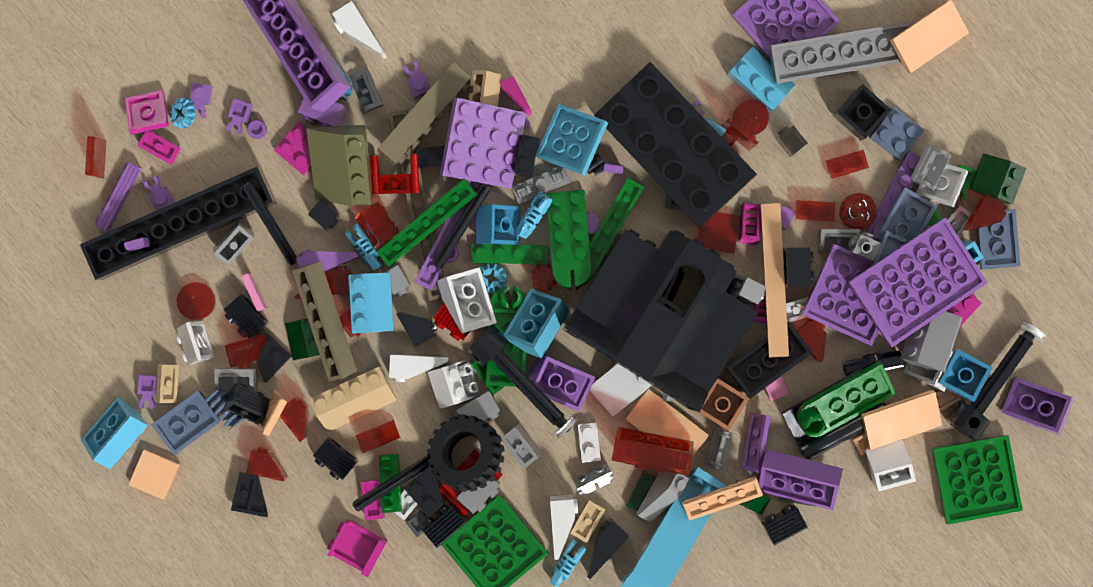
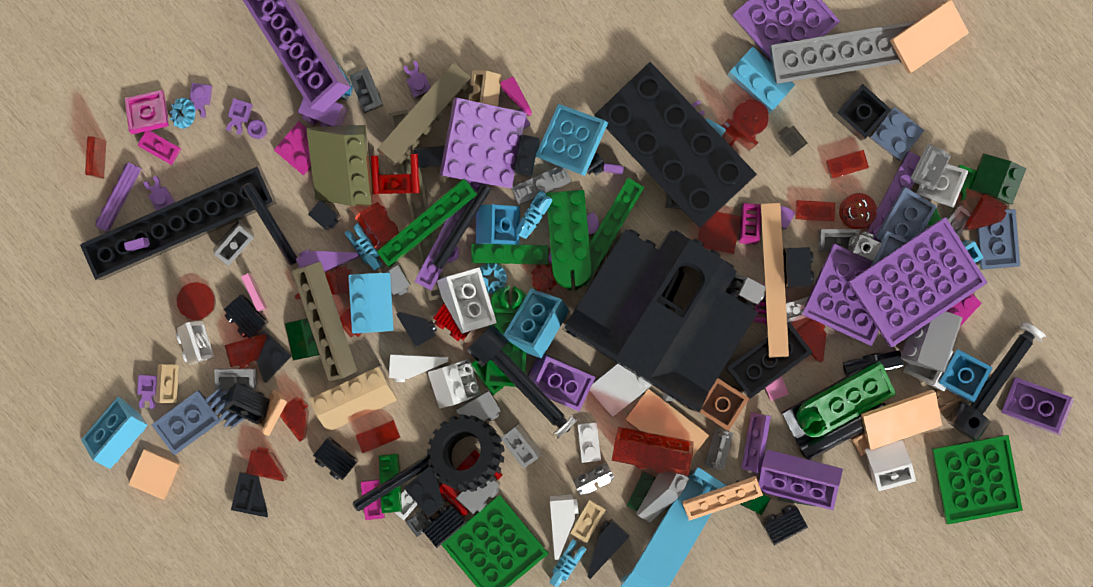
(352, 24): white slope -> none
(356, 546): dark pink panel -> none

